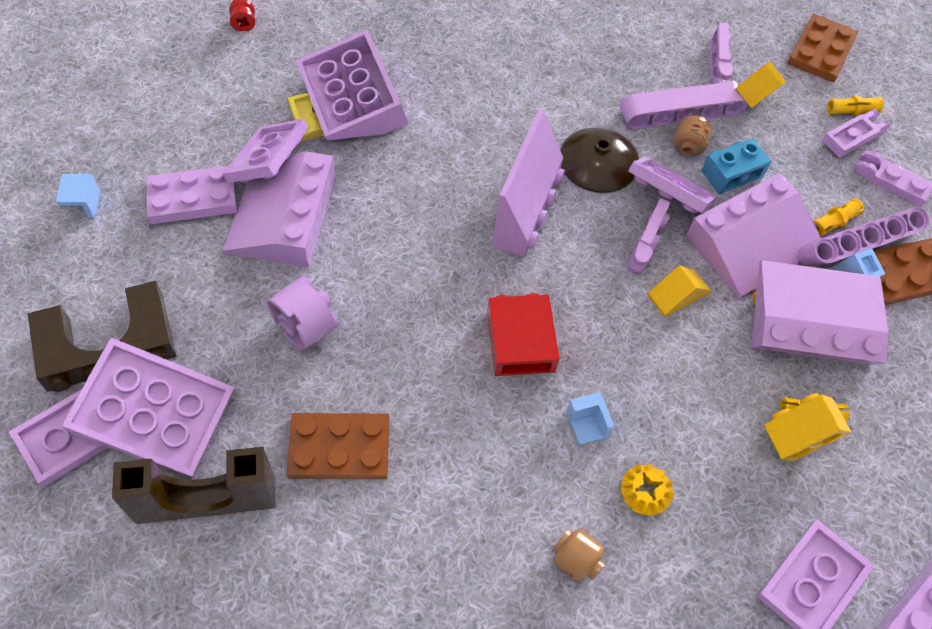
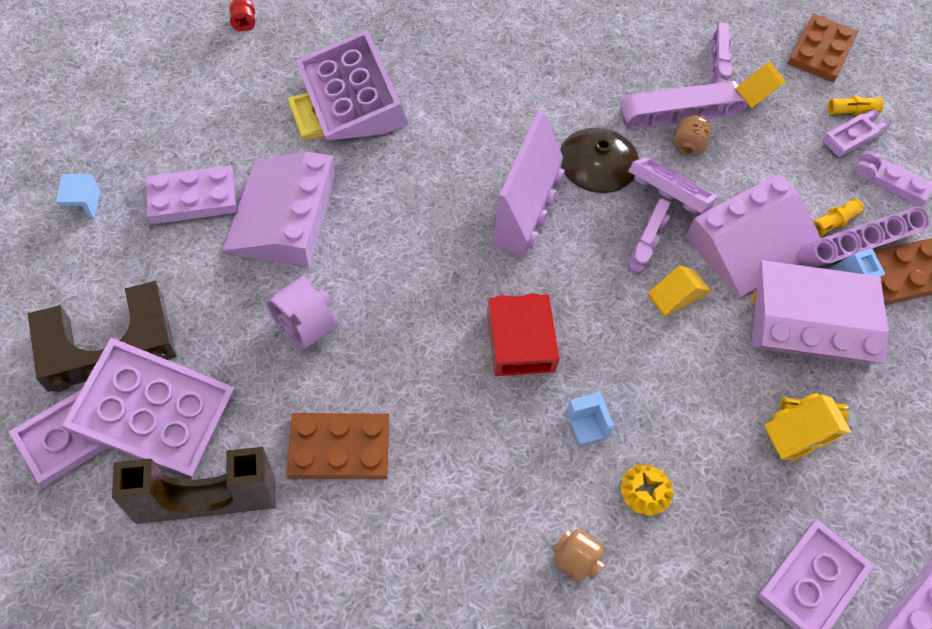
(266, 151): lavender plate -> none
(735, 165): dark azure brick -> none

